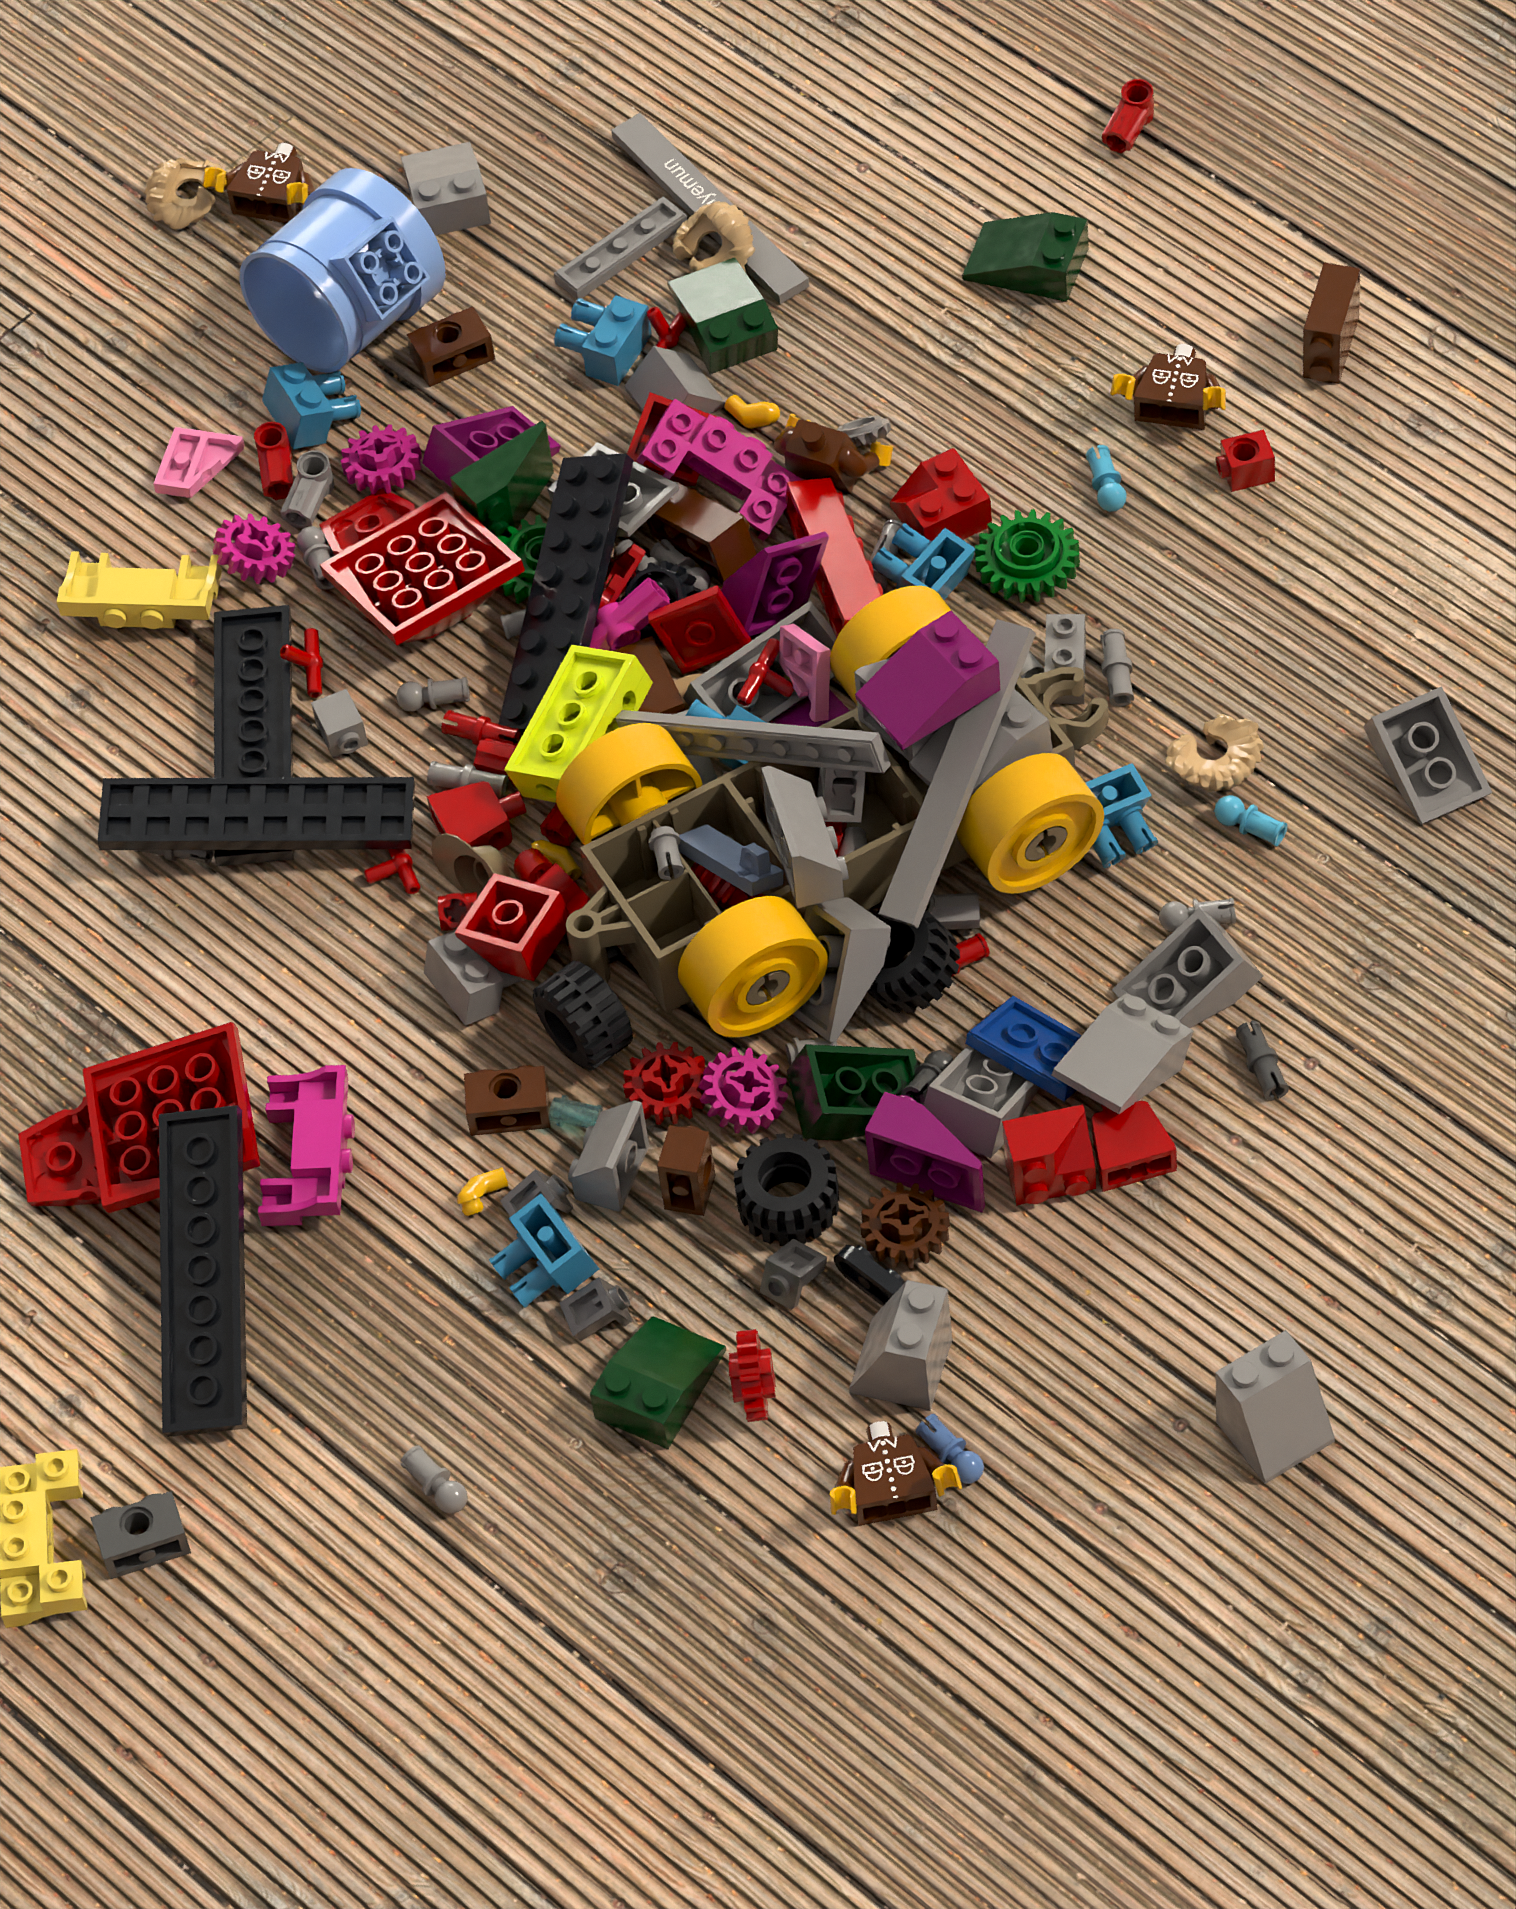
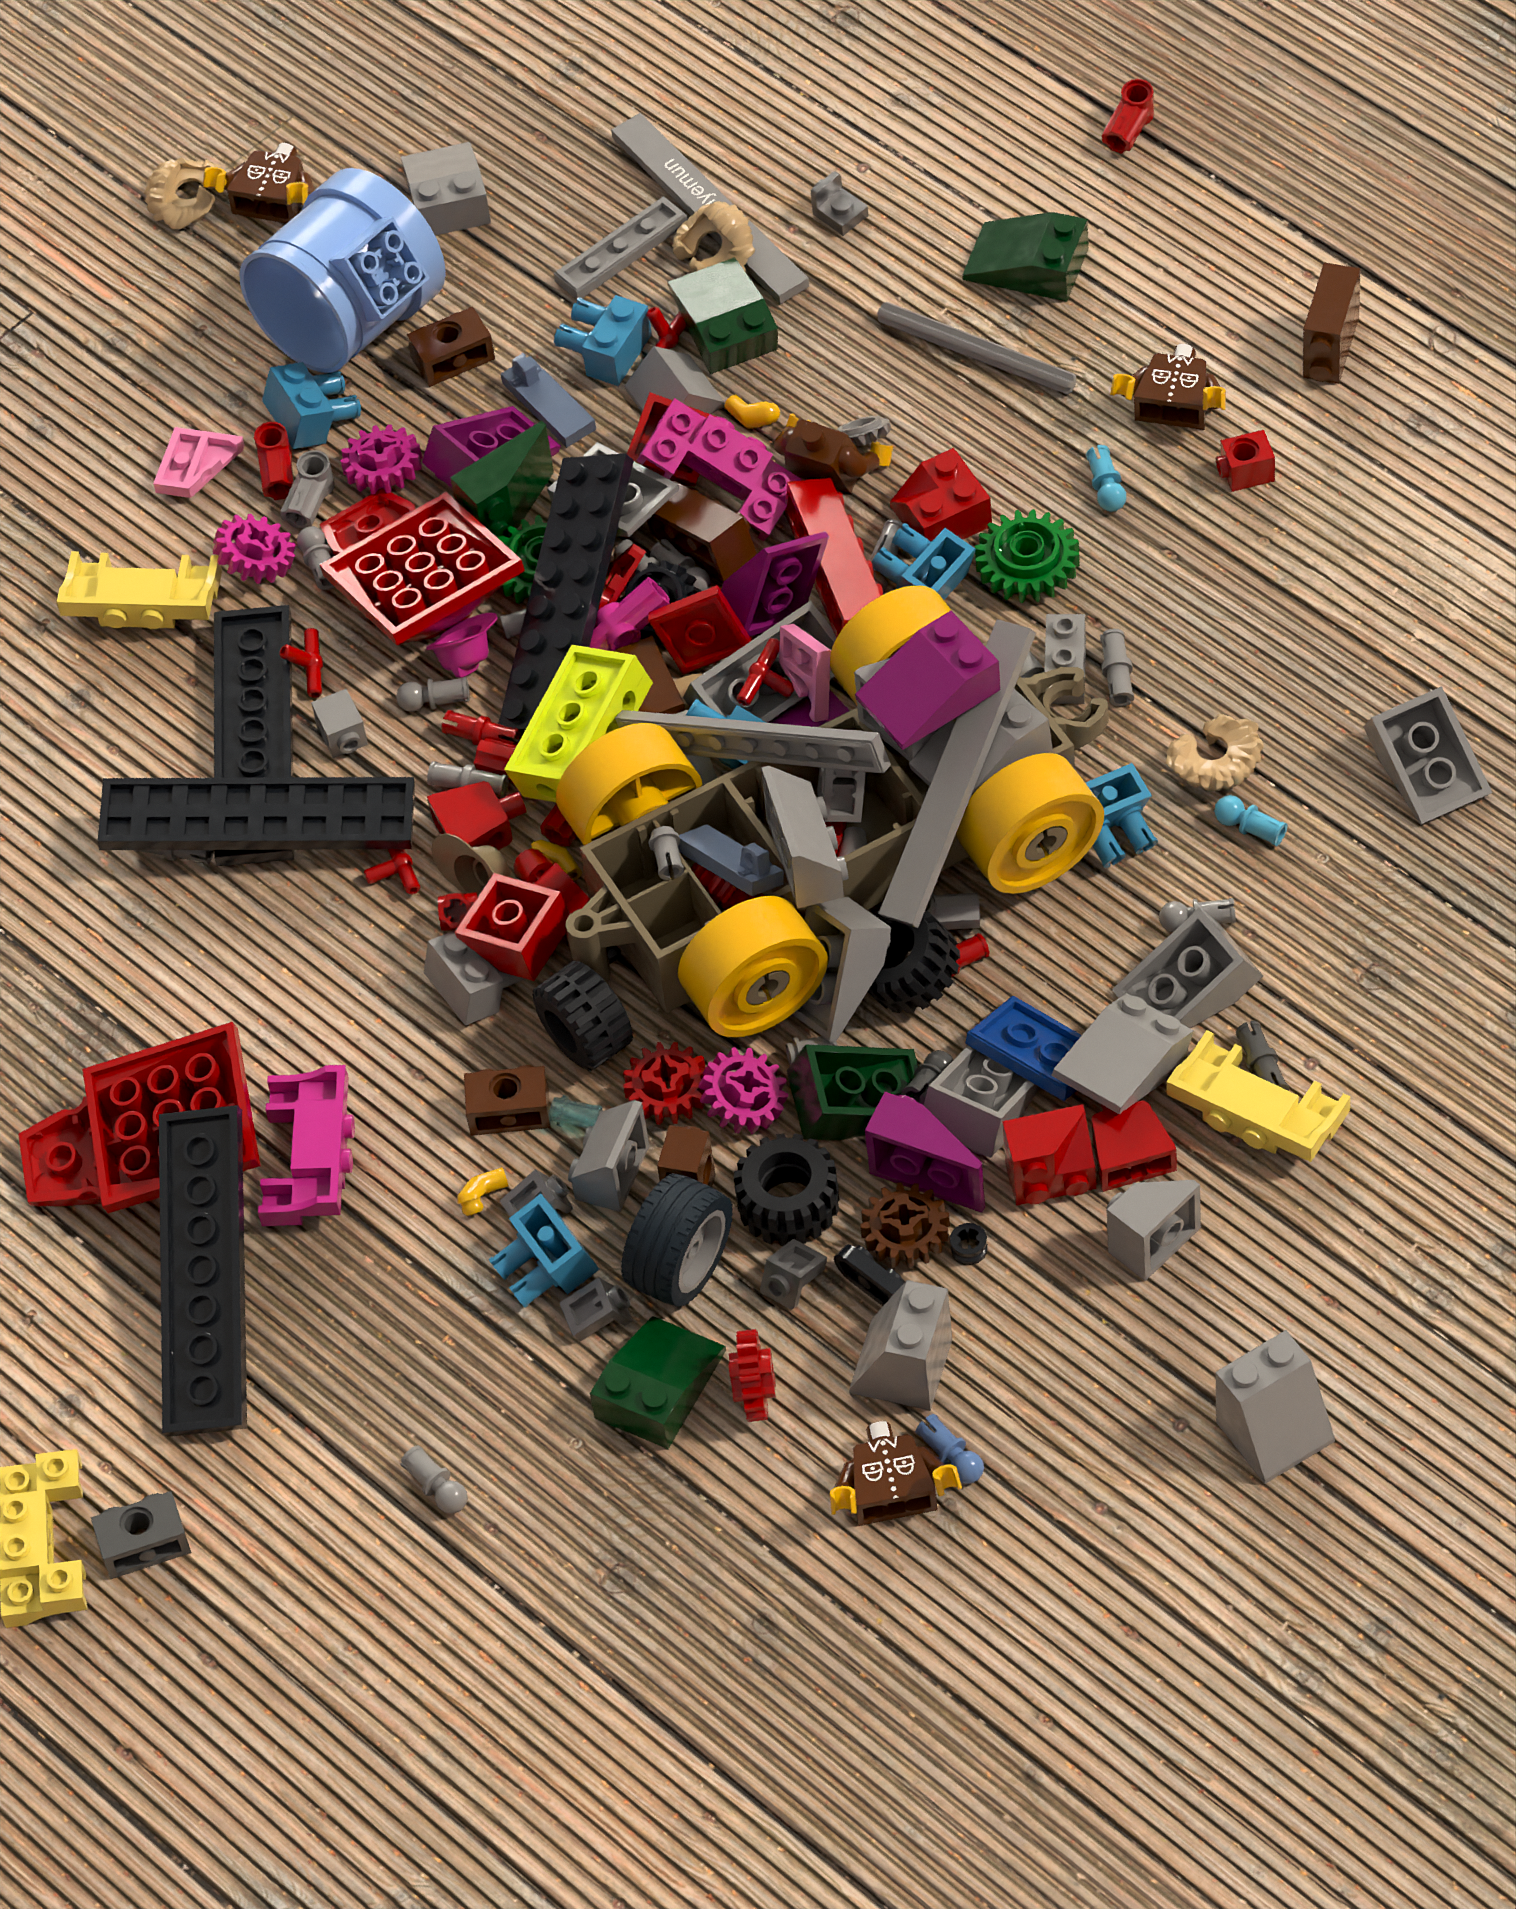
(464, 644): none -> dark pink piece
(547, 400): none -> sand blue hinge
(676, 1240): none -> black wheel
(836, 205): none -> flat silver bracket
(966, 1232): none -> black bush
(977, 348): none -> light grey axle
(1152, 1223): none -> light grey slope
(1252, 1106): none -> light yellow bracket

